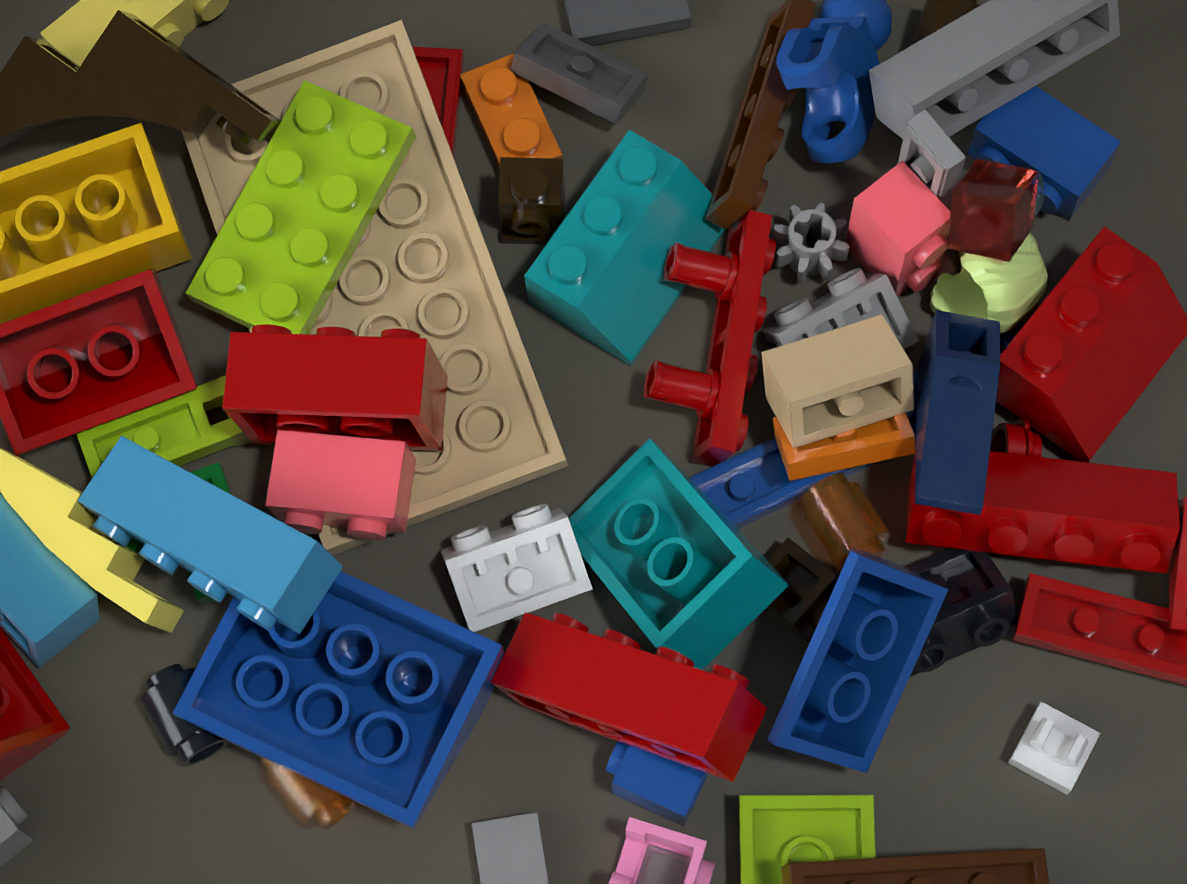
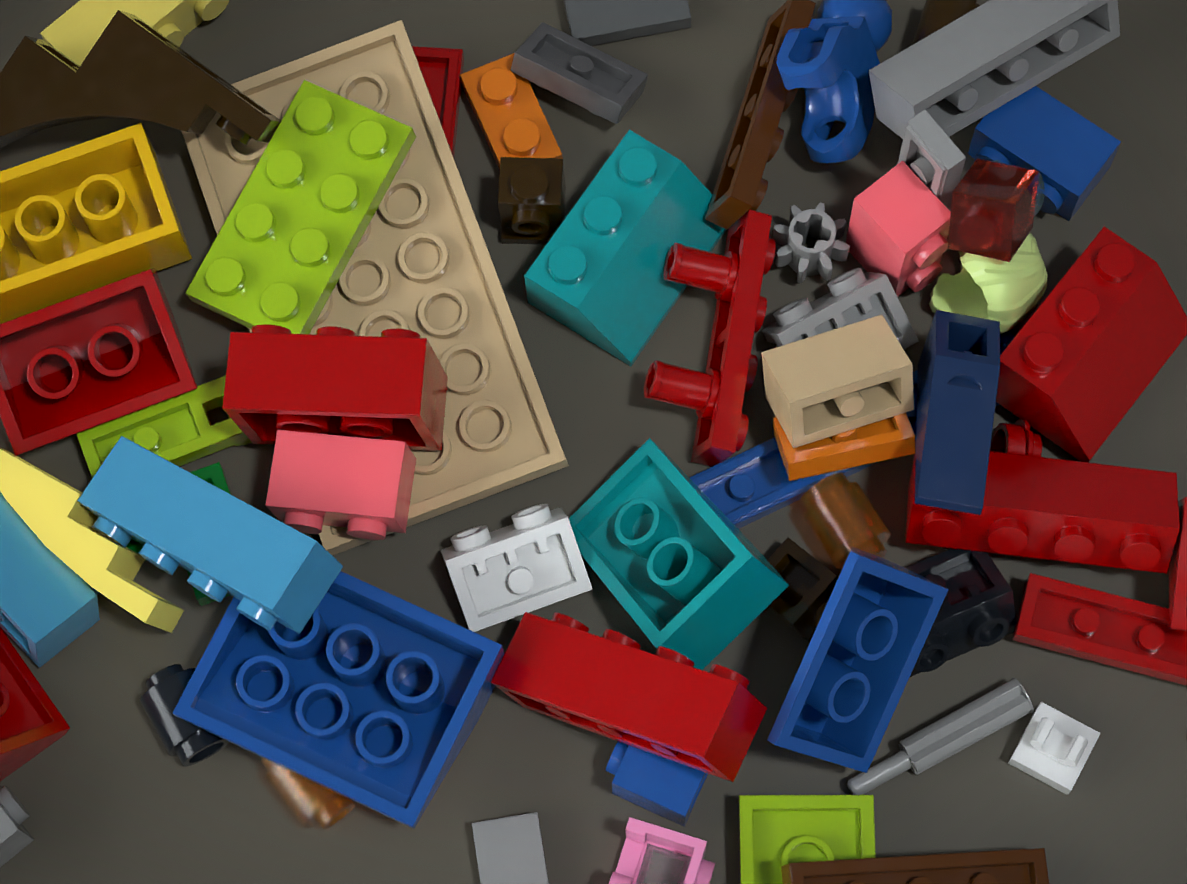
(949, 735): none -> light grey axle

